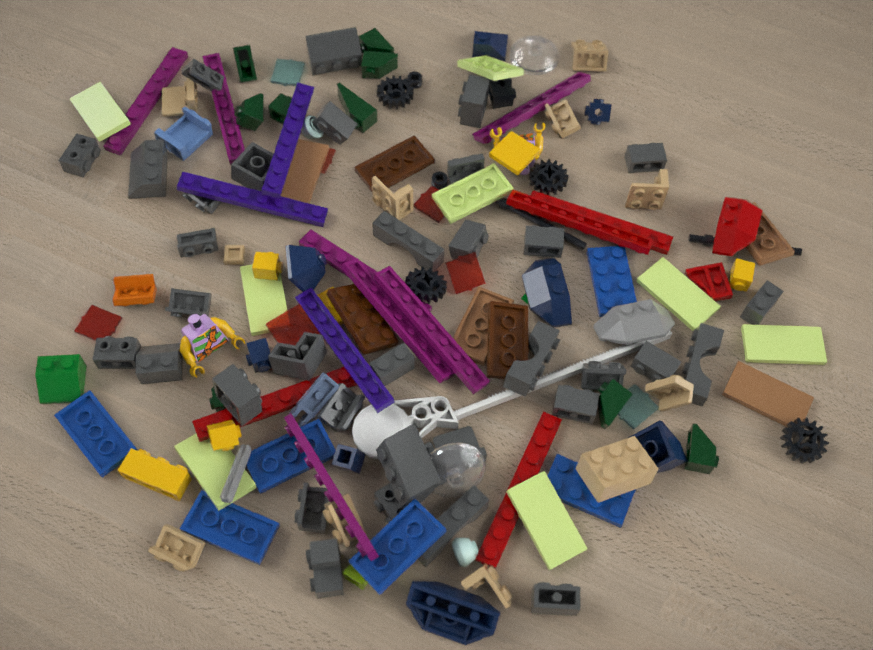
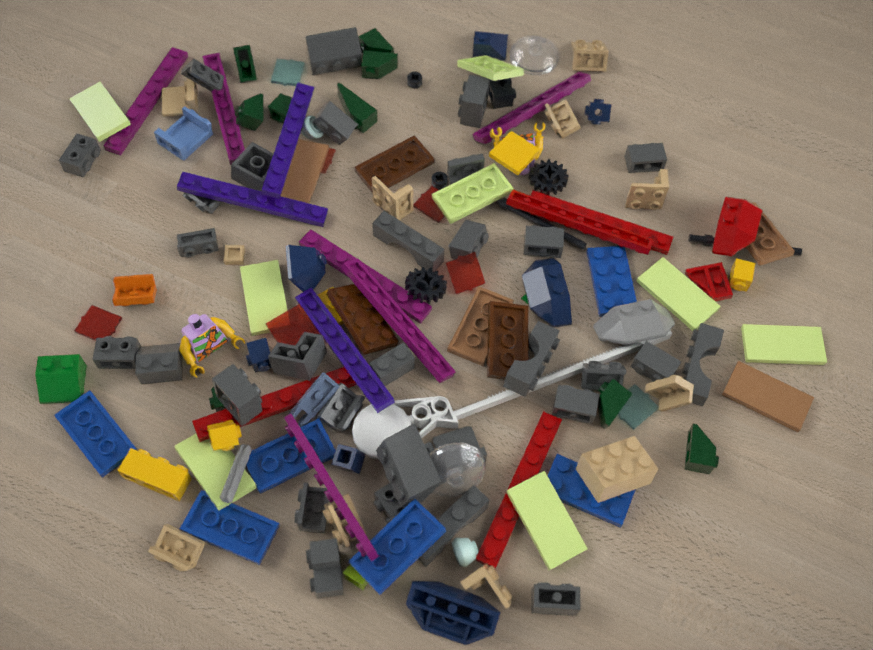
(148, 170): dark grey slope -> none
(188, 302): dark grey bracket -> none
(267, 265): yellow brick -> none
(395, 92): black gear -> none
(431, 330): magenta plate -> none
(661, 446): dark blue slope -> none
(761, 303): dark grey brick -> none
(811, 449): black gear -> none

